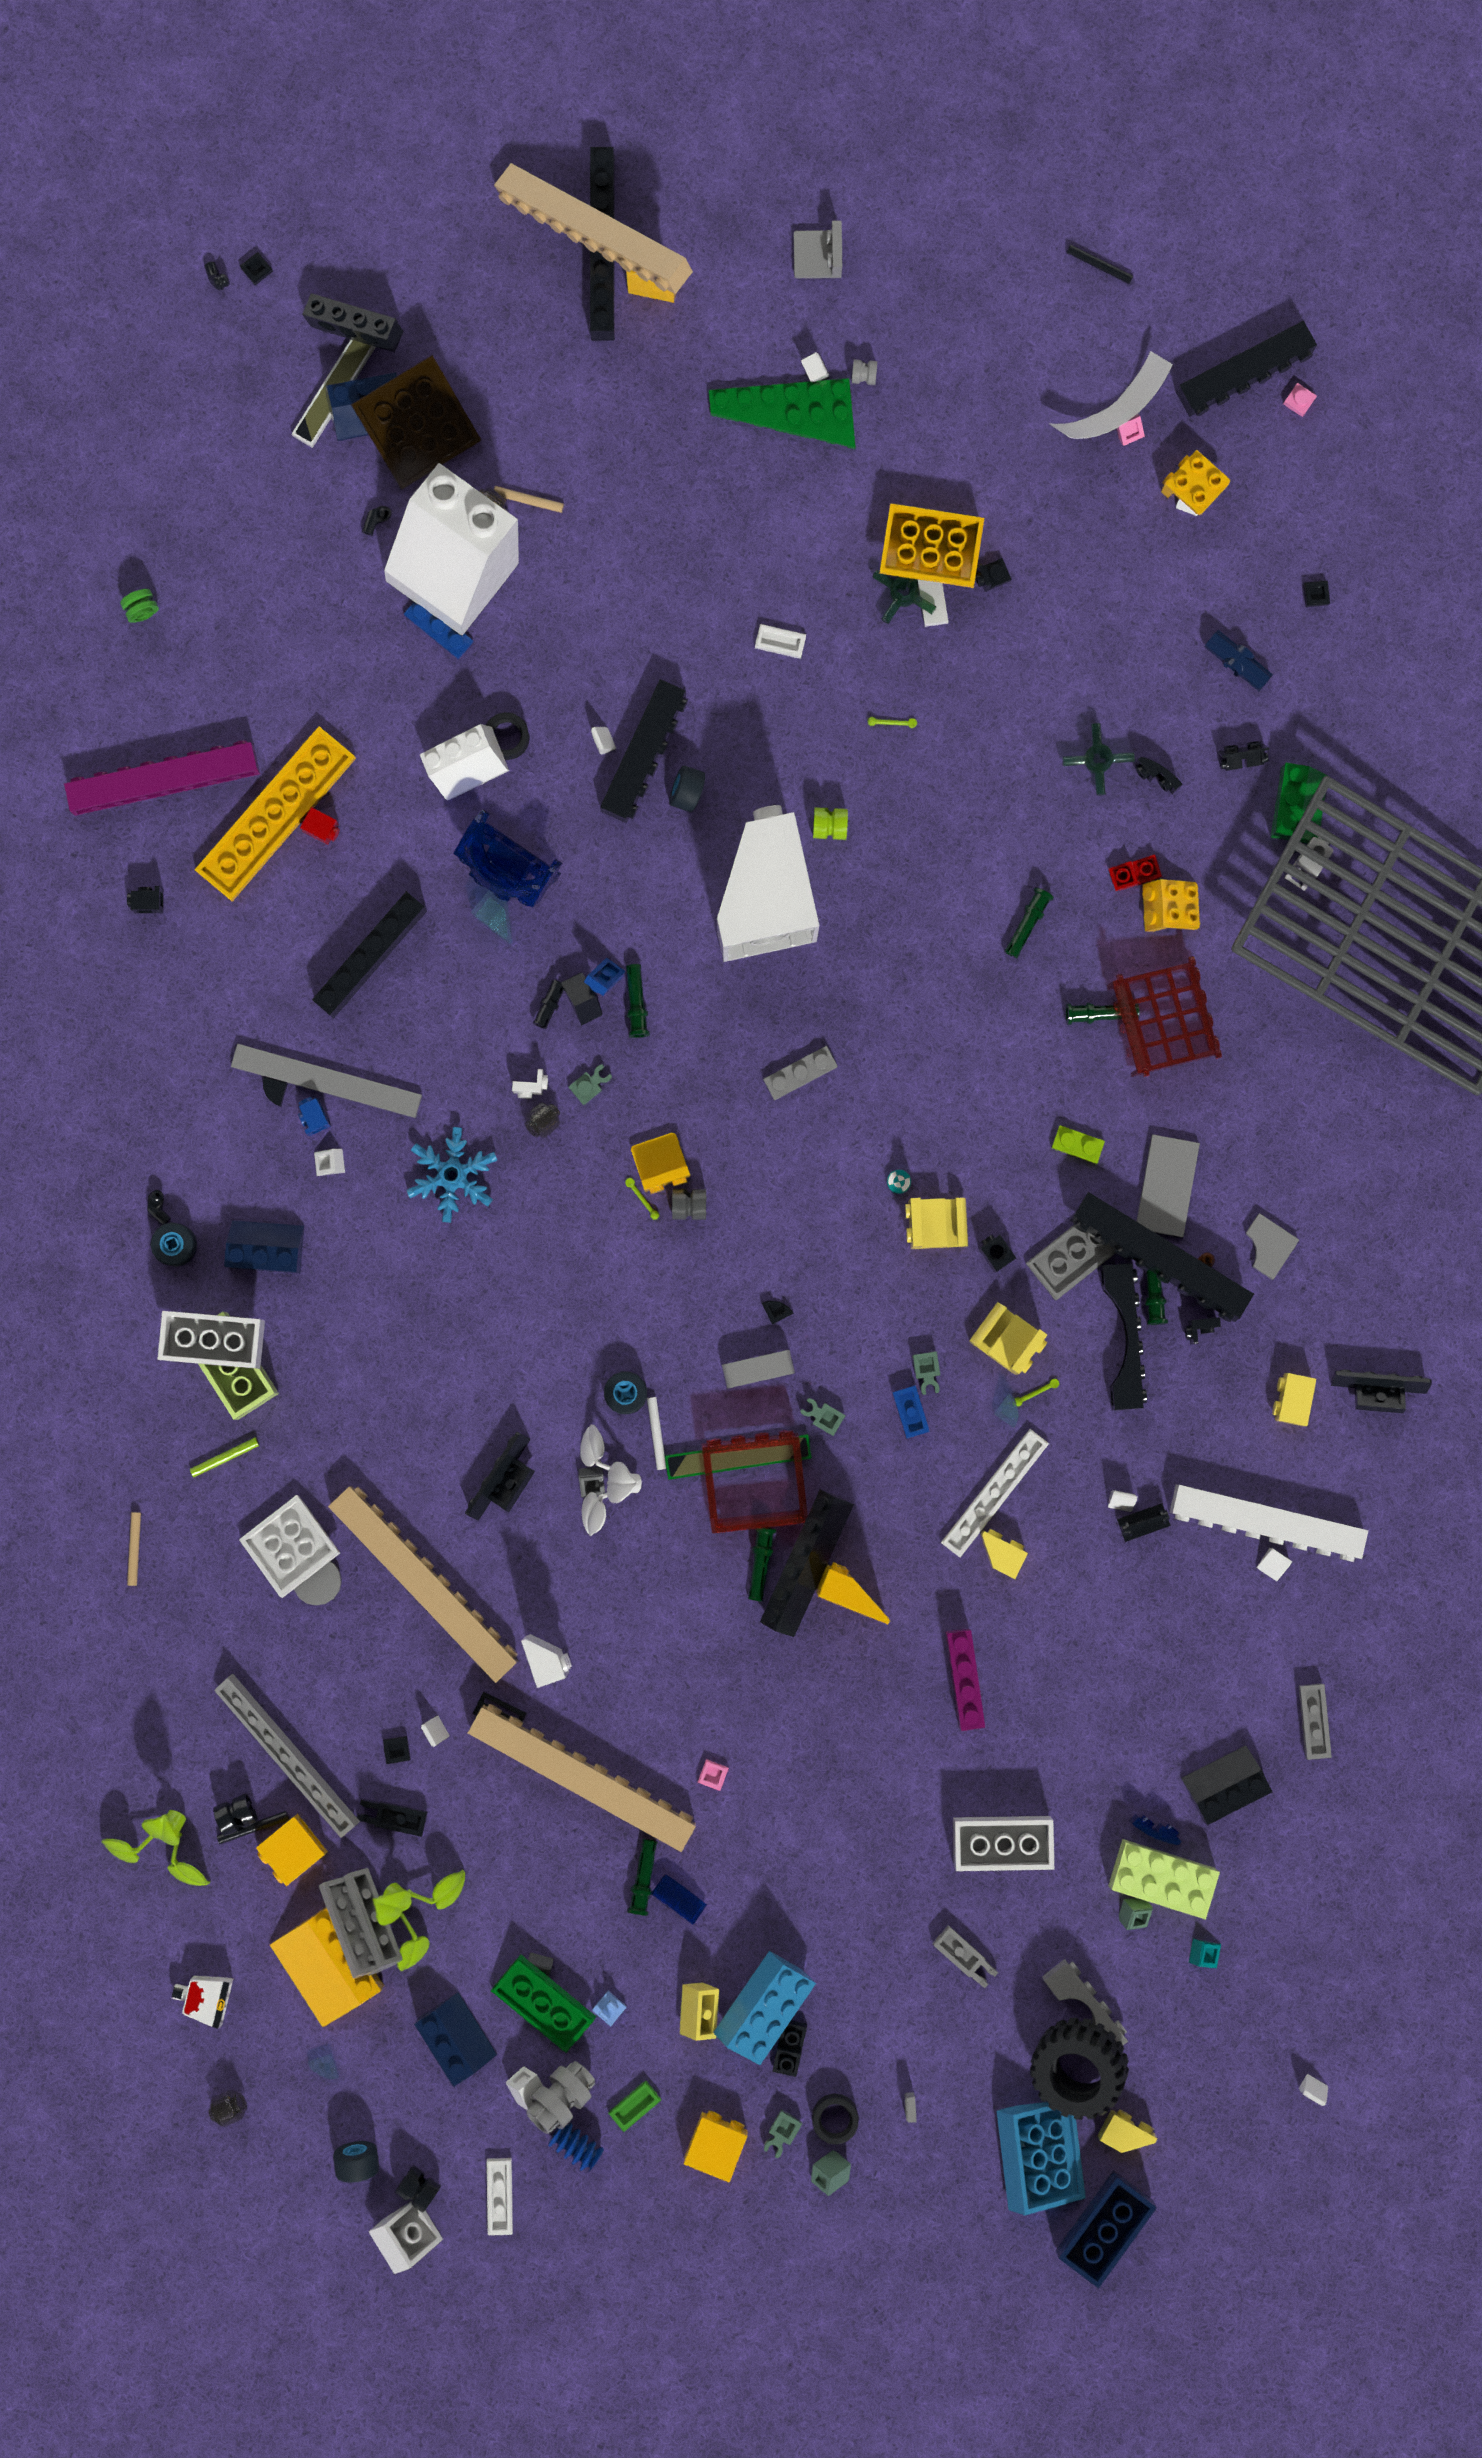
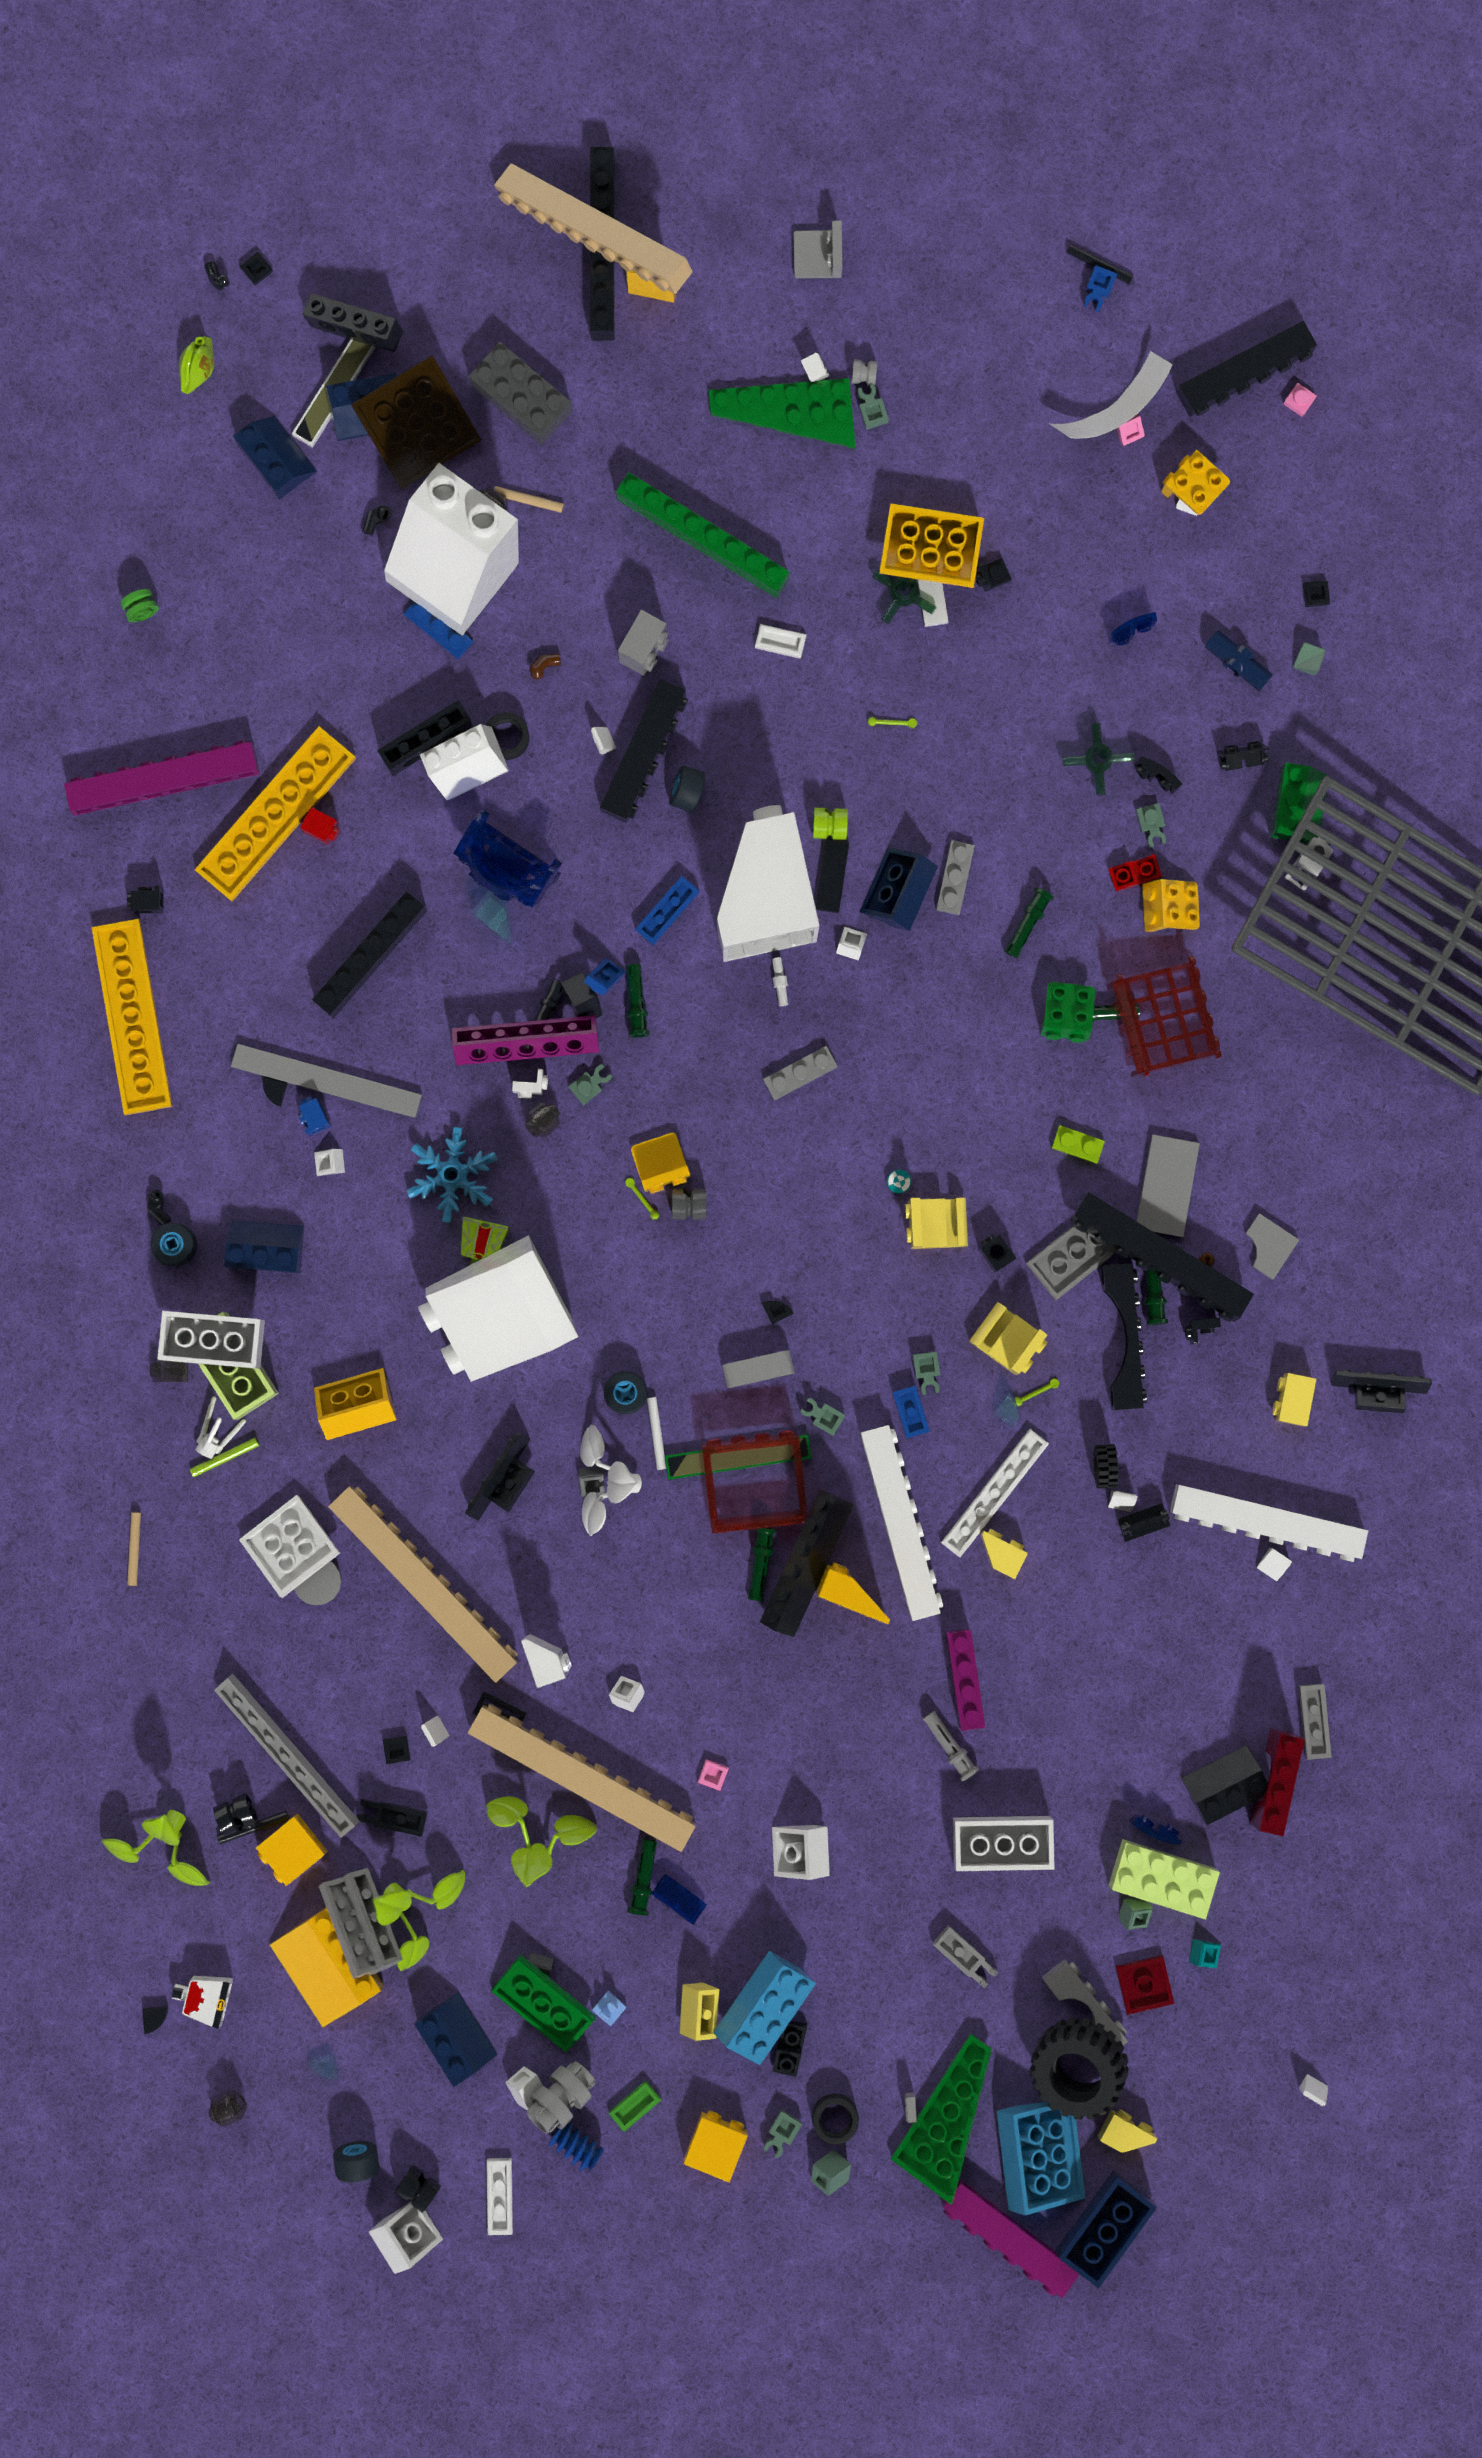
(132, 1017): none -> yellow plate
(154, 2018): none -> black tile
(168, 1371): none -> clear smoke bracket
(196, 364): none -> lime hat
(208, 1444): none -> white plant
(274, 455): none -> dark blue slope
(354, 1404): none -> yellow slope
(430, 733): none -> black brick
(481, 1238): none -> lime torso
(498, 1312): none -> white slope
(520, 393): none -> dark grey brick
(525, 1040): none -> magenta brick
(536, 1860): none -> lime plant
(542, 662): none -> reddish brown arm
(627, 1693): none -> white slope
(643, 642): none -> light grey brick
(667, 911): none -> blue plate
(702, 535): none -> green brick
(780, 981): none -> white bar
(801, 1851): none -> white slope
(832, 876): none -> black tile
(851, 943): none -> white slope
(872, 410): none -> sand green plate
(899, 888): none -> dark blue slope
(900, 1522): none -> white brick
(940, 2136): none -> green wing
(955, 877): none -> light grey plate
(957, 1755): none -> light grey pin
(1011, 2239): none -> magenta brick
(1068, 1012): none -> green bracket
(1100, 285): none -> blue plate
(1105, 1466): none -> black tyre
(1126, 631): none -> clear blue slope
(1144, 1984): none -> dark red tile
(1150, 820): none -> sand green plate
(1273, 1811): none -> dark red arch
(1309, 658): none -> sand green slope

